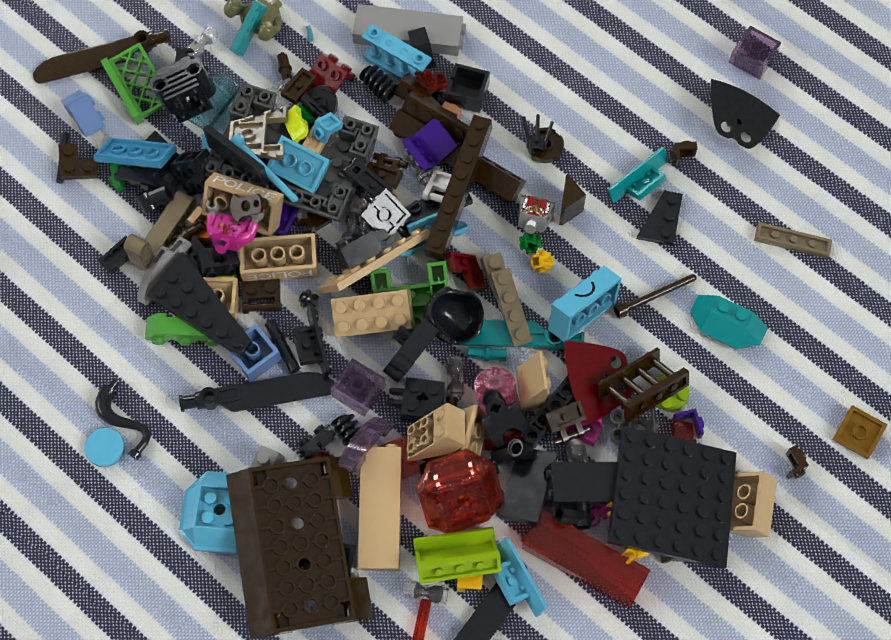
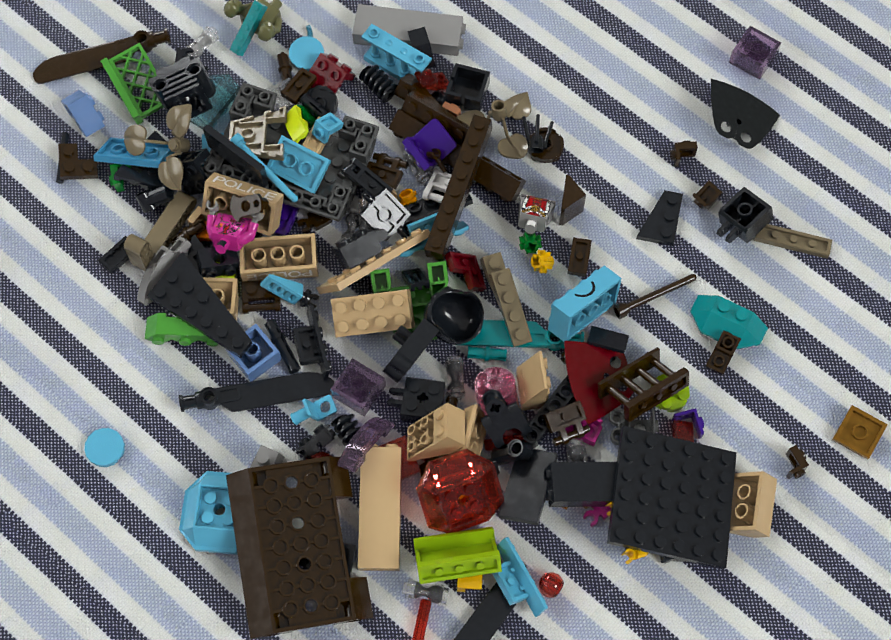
(105, 412): black animal -> none
(178, 121): none -> dark tan plant
(284, 288): none -> medium azure slope
(304, 52): none -> medium azure tile
(313, 410): none -> medium azure bracket
(407, 196): none -> light orange plate
(412, 281): none -> black tile
(436, 154): none -> dark brown hand
(516, 107): none -> dark tan plant
(550, 584): none -> clear red piece
(576, 516): black piece -> none
(579, 257): none -> dark brown plate
(585, 559): clear red brick -> none
(607, 339): none -> black panel
(641, 179): teal bracket -> none
(707, 195): none -> dark brown bracket
(723, 352): none -> dark brown slope
(744, 216): none -> black hinge

